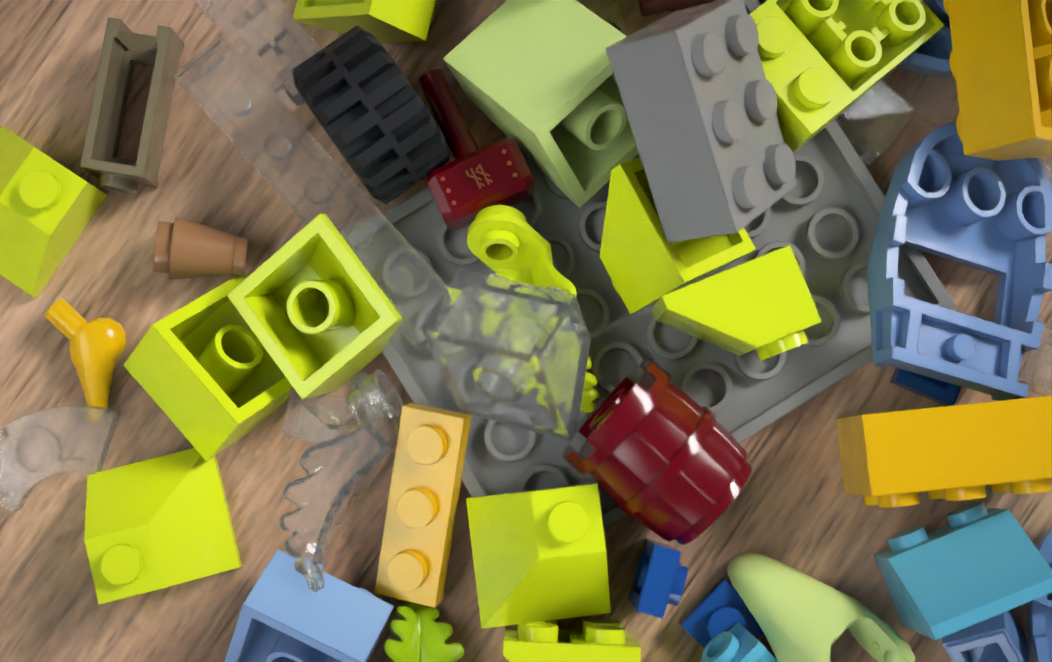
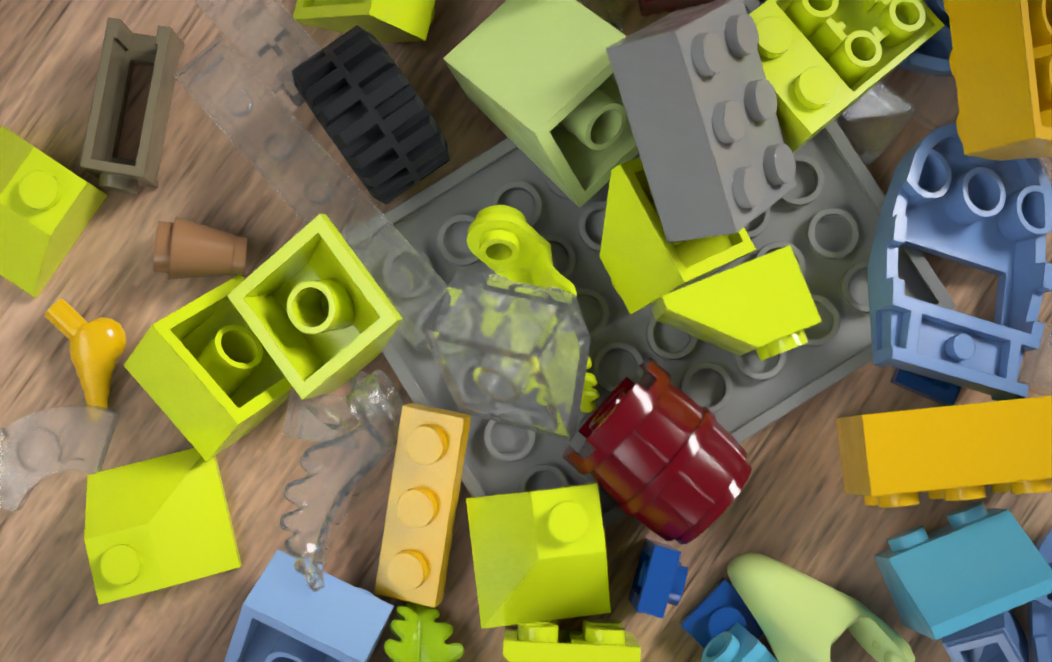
(476, 176): dark red piece -> none

